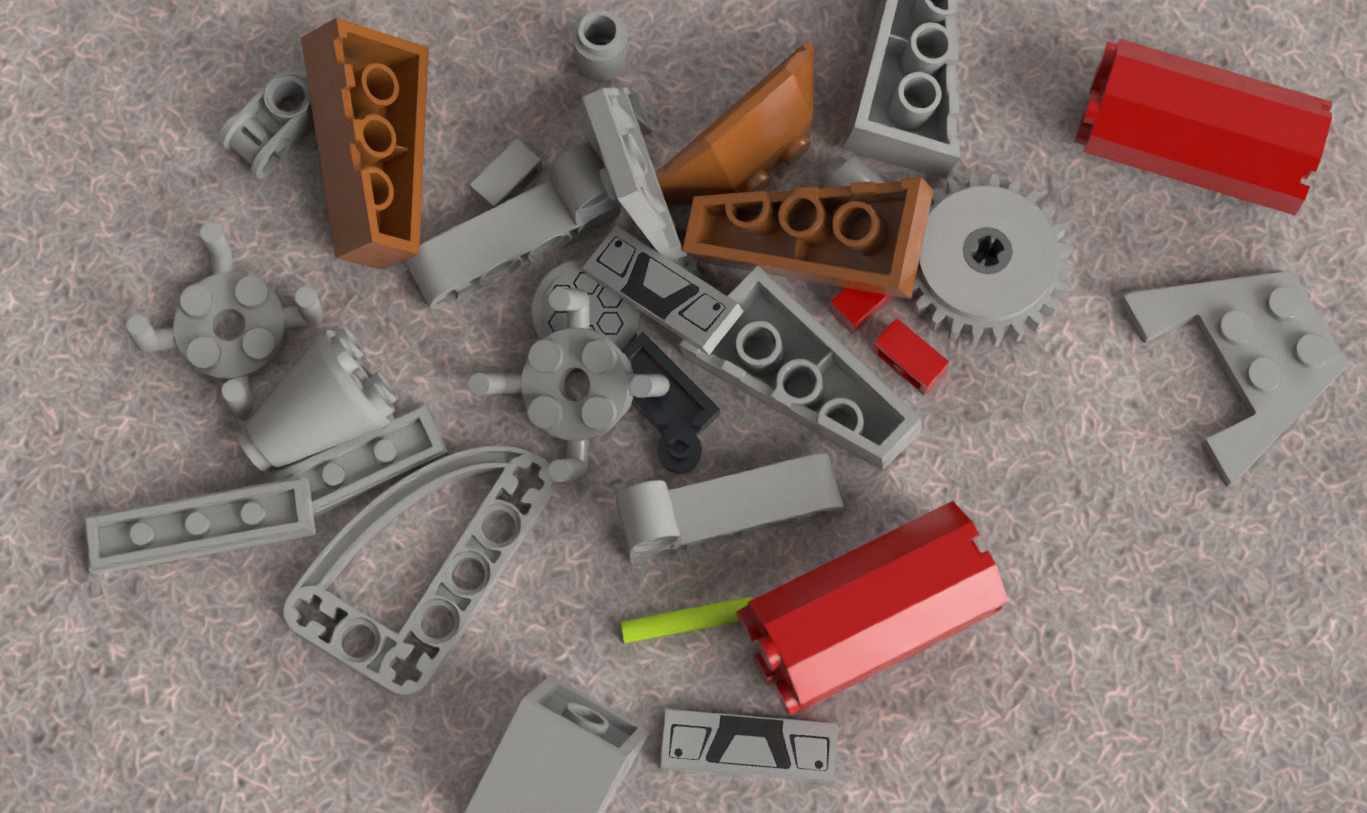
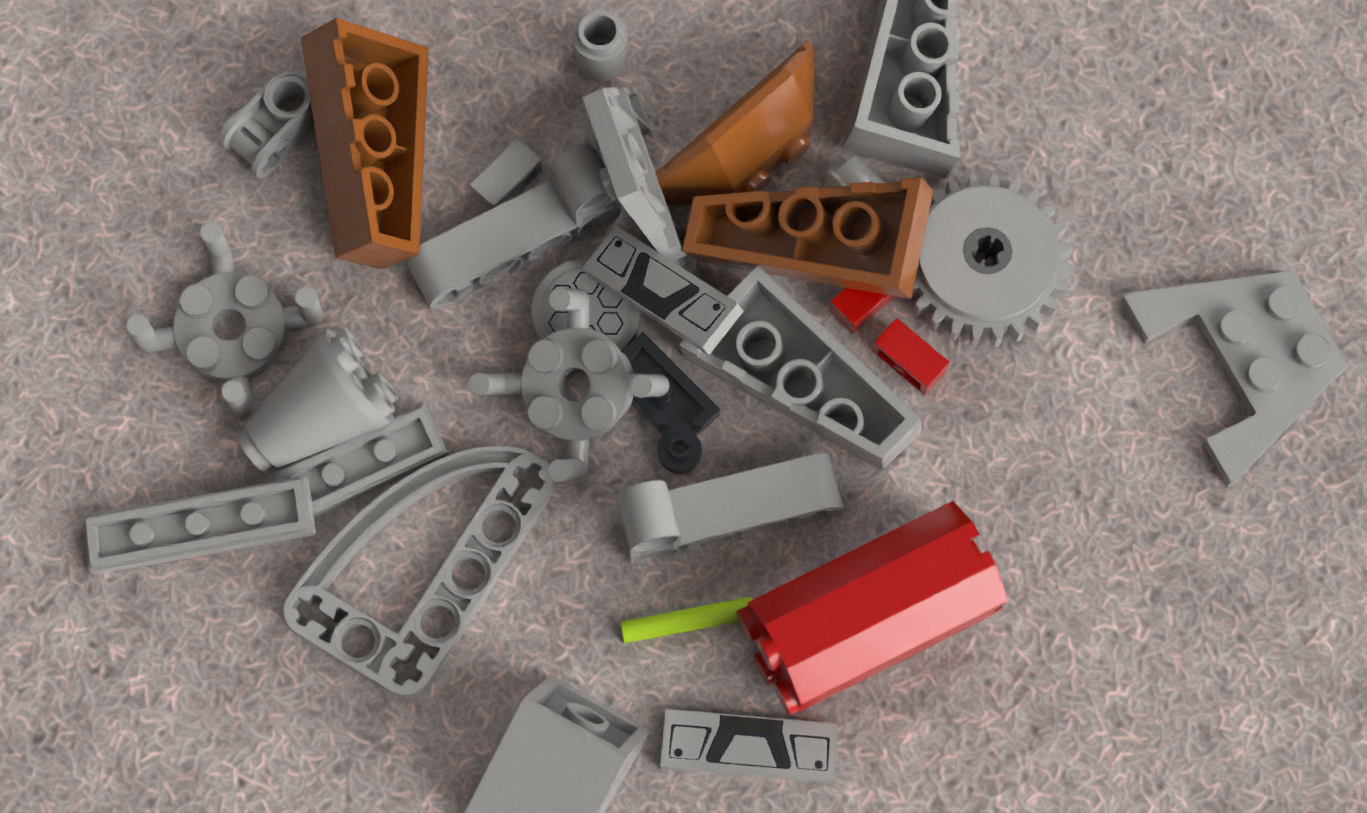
(1204, 125): red brick -> none

